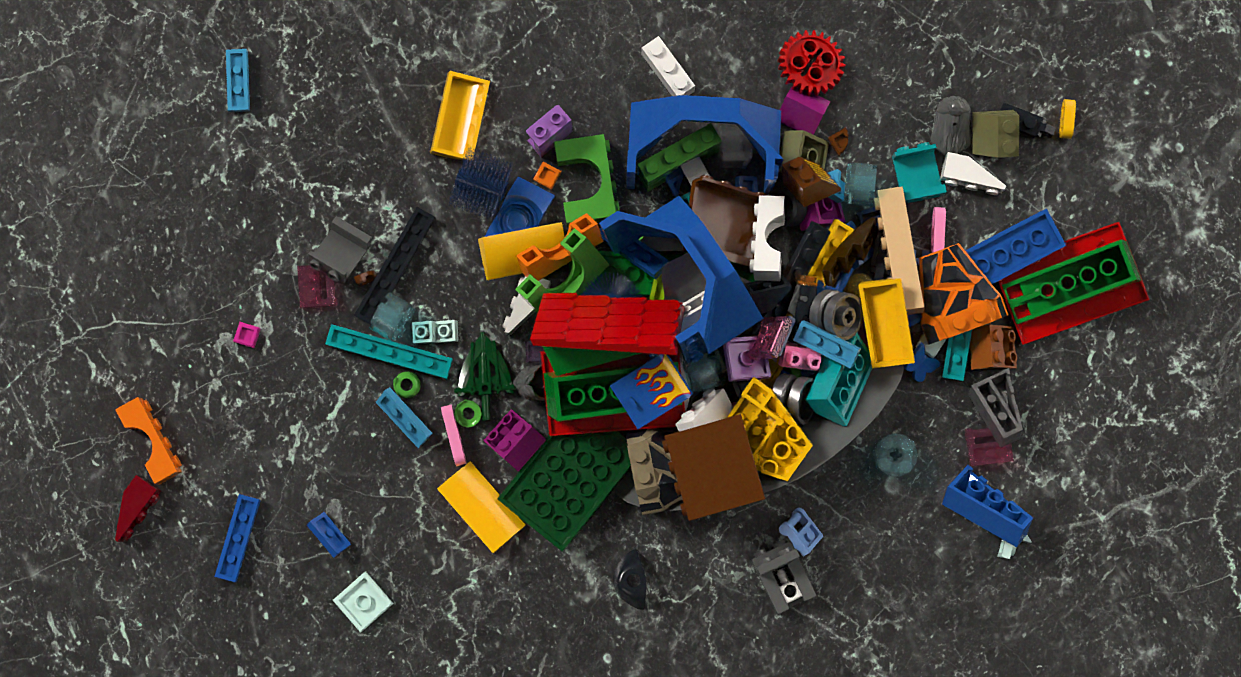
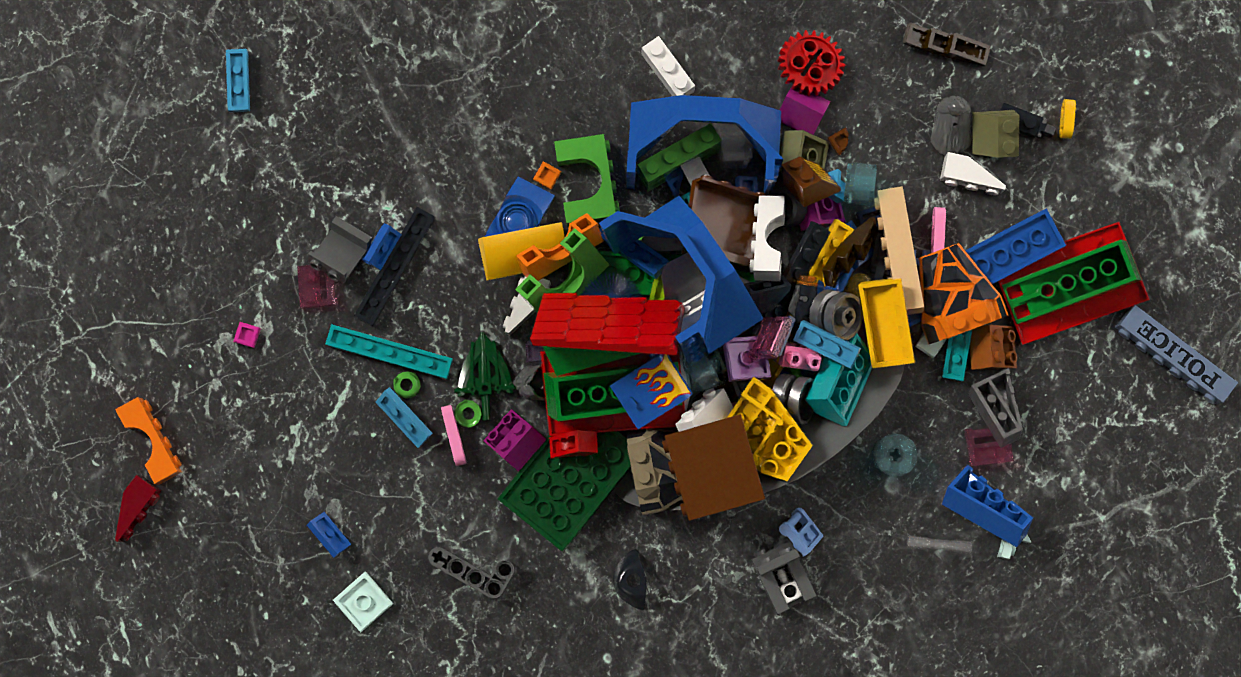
(237, 538): blue plate -> none
(365, 278): reddish brown tile -> none
(381, 246): none -> blue panel
(391, 317): clear light blue brick -> none
(435, 332): light aqua slope -> none
(459, 116): yellow slope -> none
(469, 568): none -> dark grey beam
(480, 508): yellow slope -> none
(481, 183): dark blue piece -> none
(551, 127): medium lavender panel -> none
(573, 444): none -> red arch
(918, 172): teal panel -> none
(922, 363): blue animal -> none
(925, 543): none -> clear piece
(946, 45): none -> dark brown slope
(1176, 355): none -> sand blue brick

